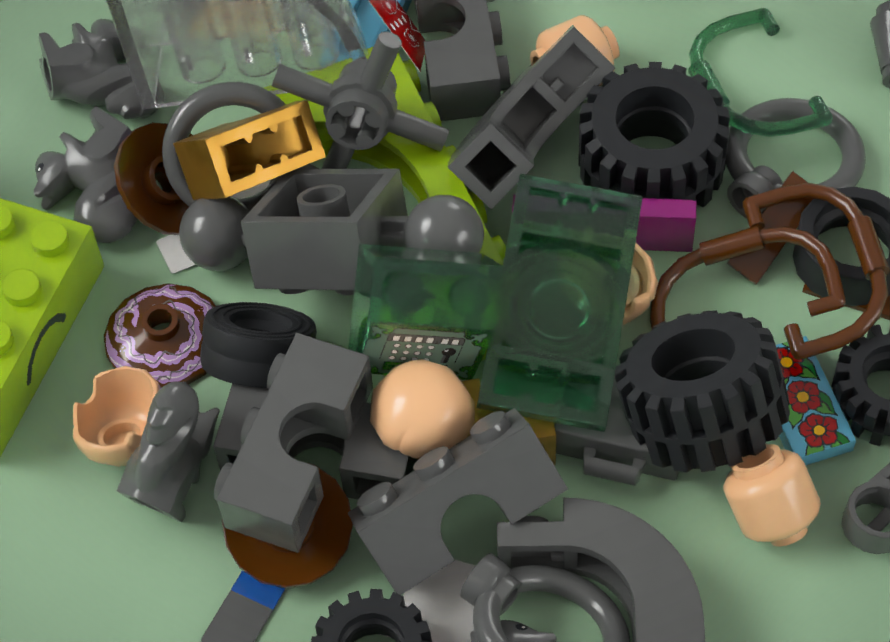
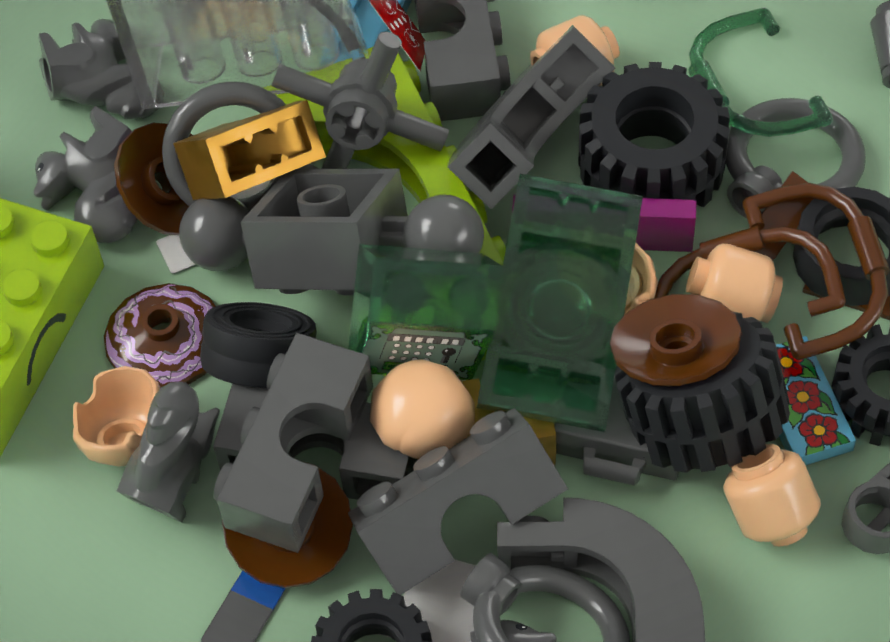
(676, 339): none -> reddish brown dish
(738, 280): none -> light nougat head

